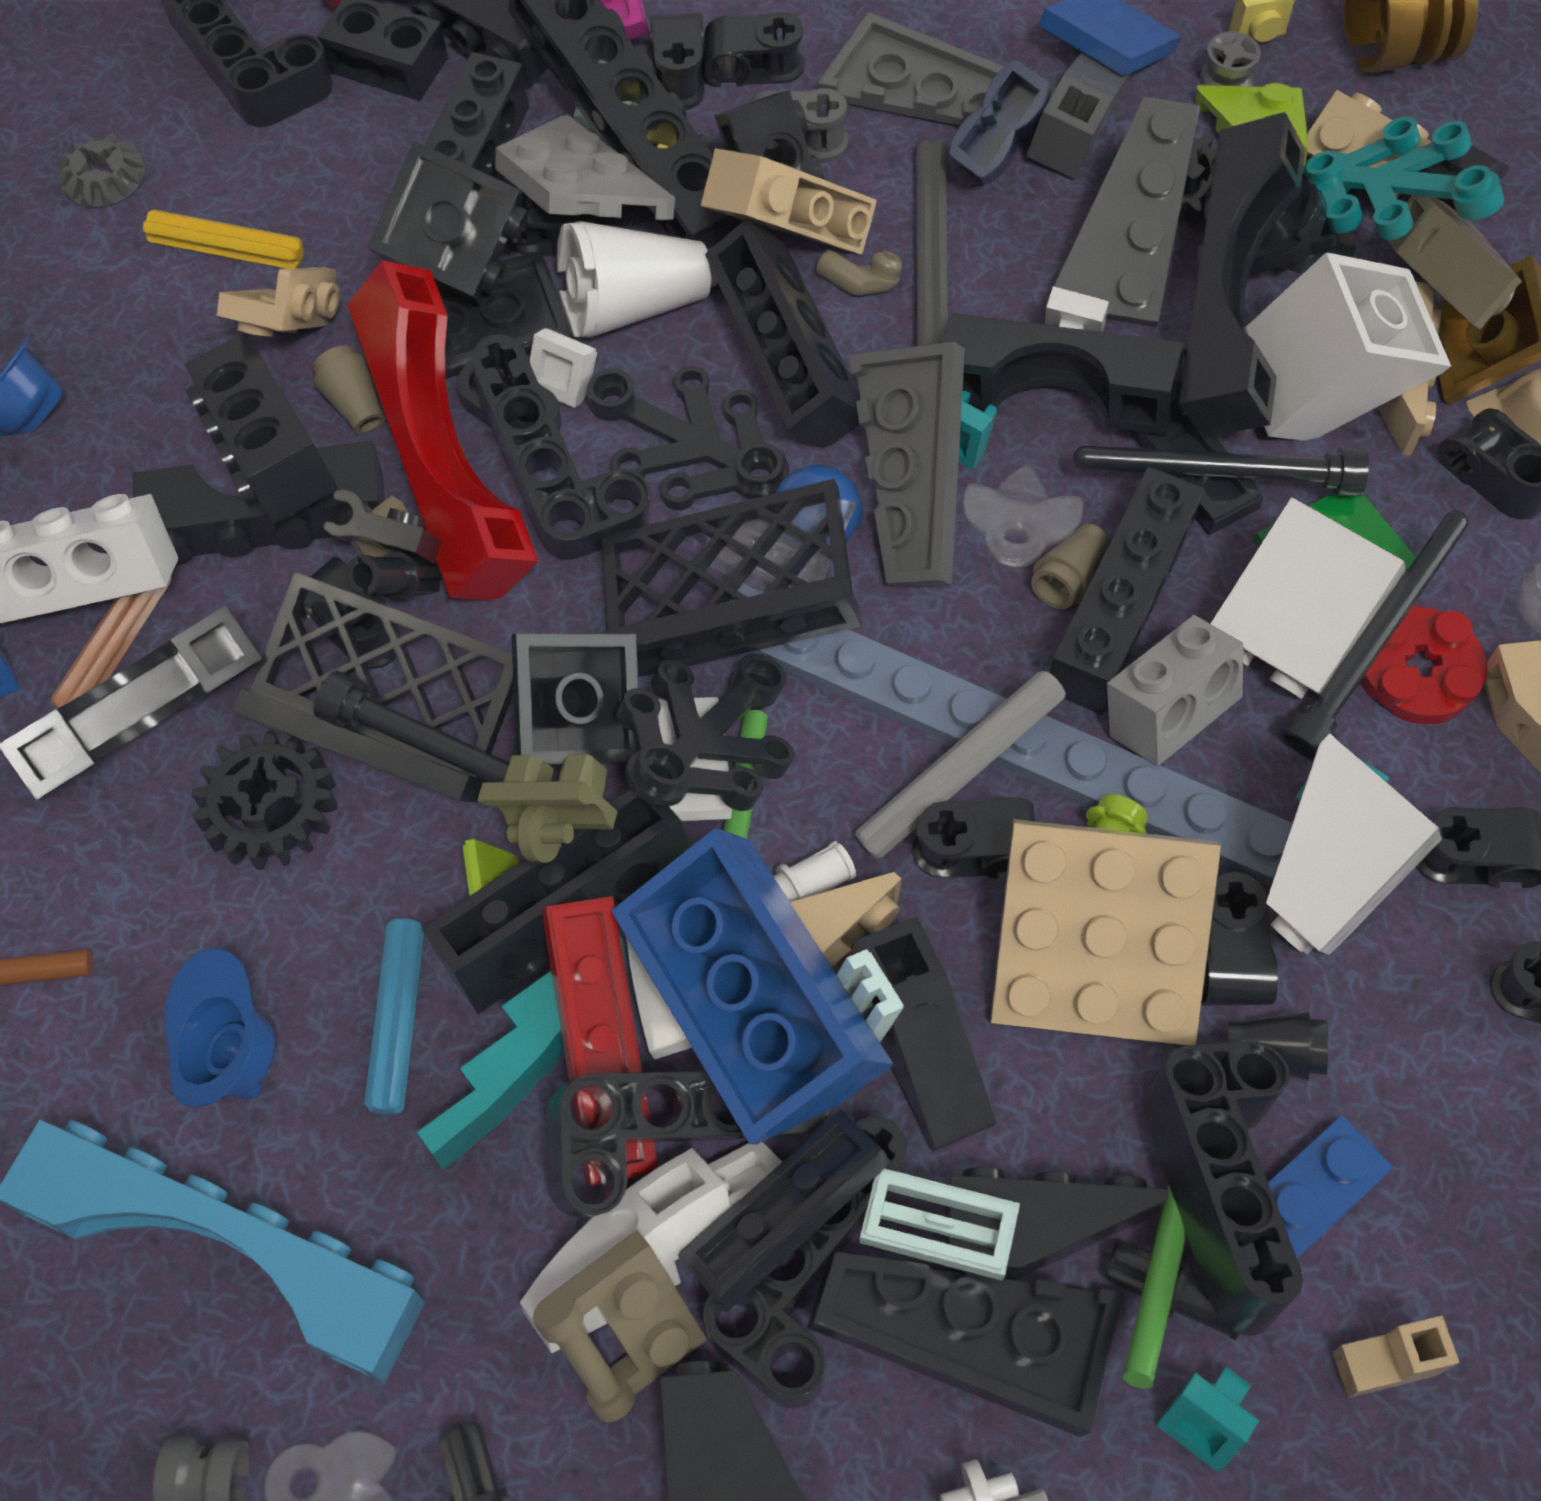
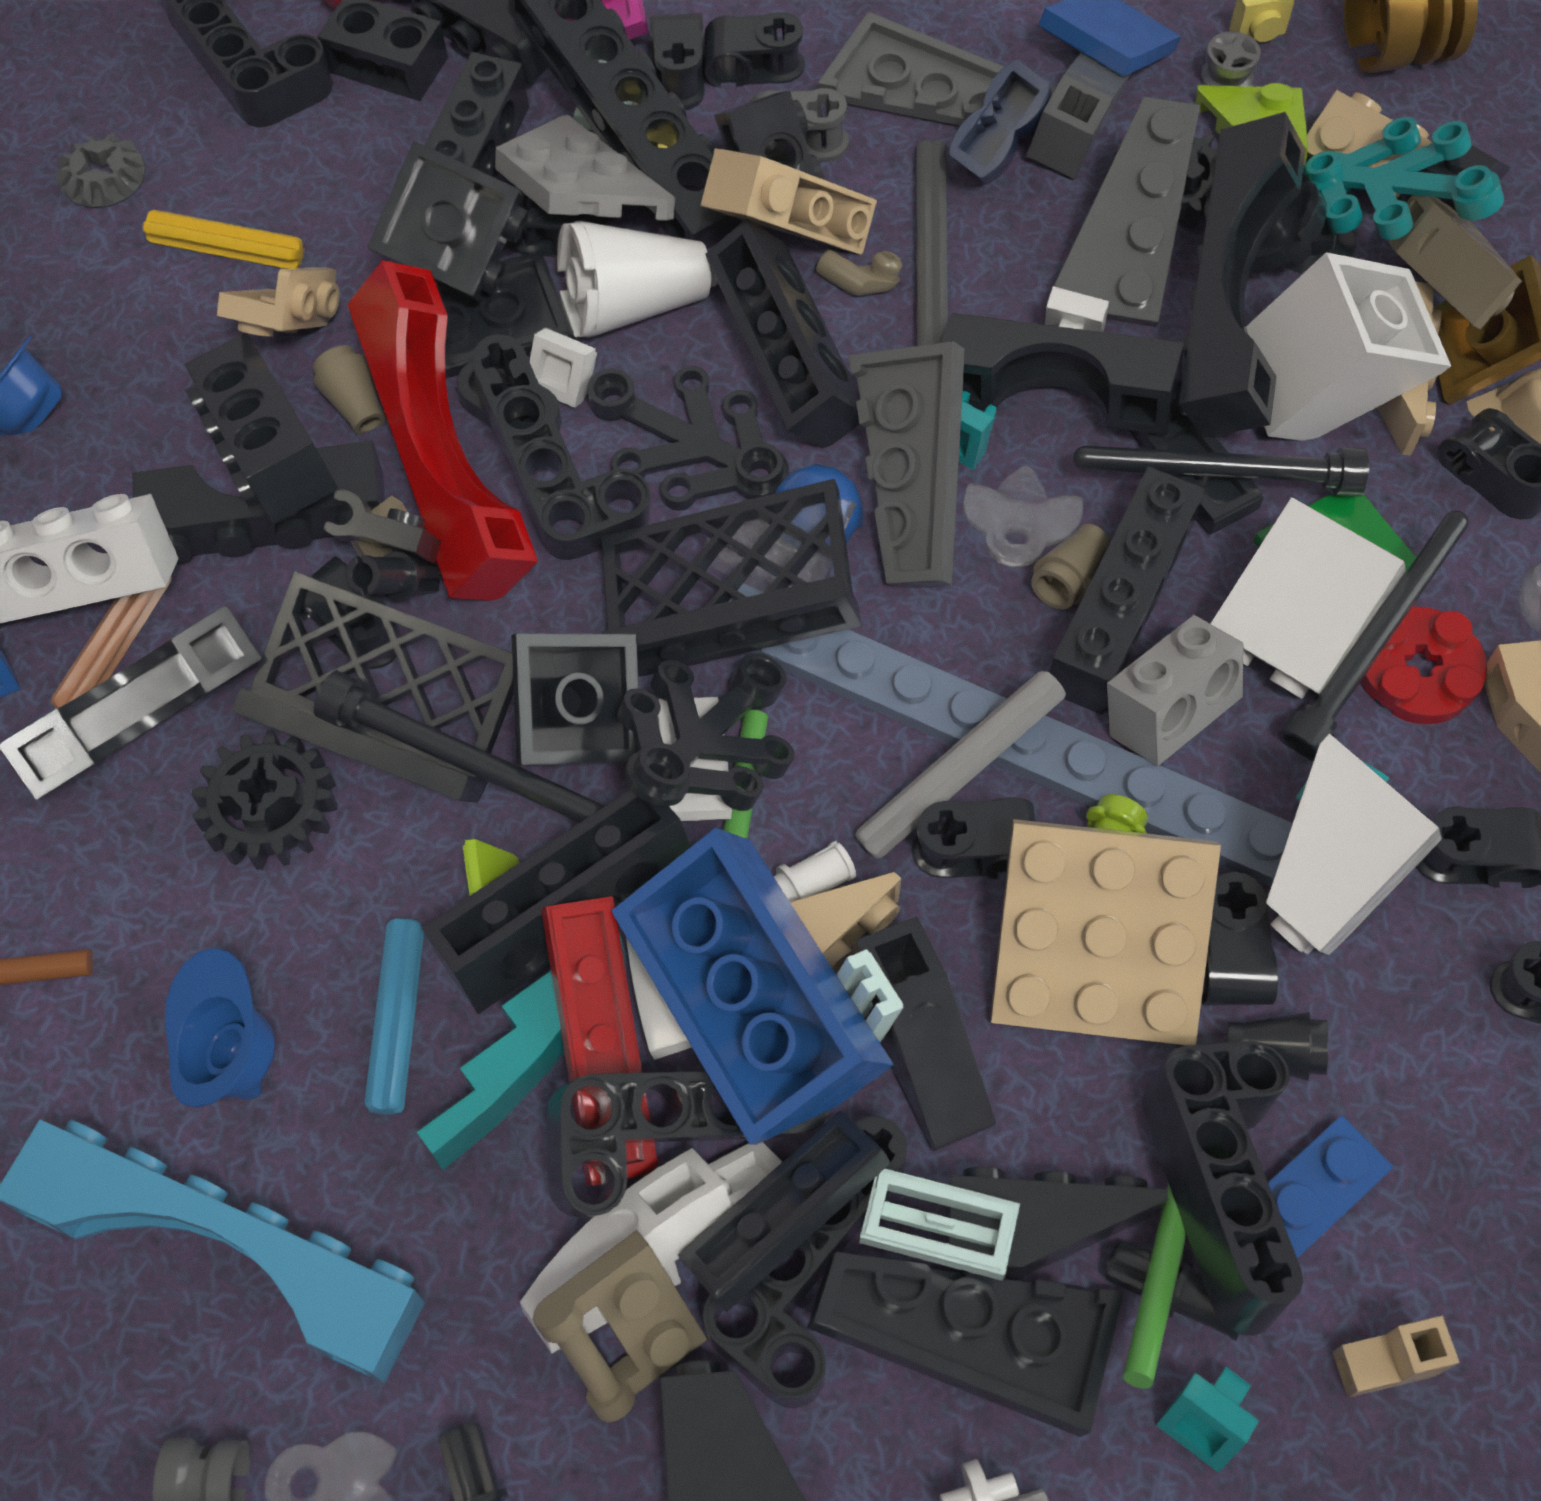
(546, 812): olive hips -> none

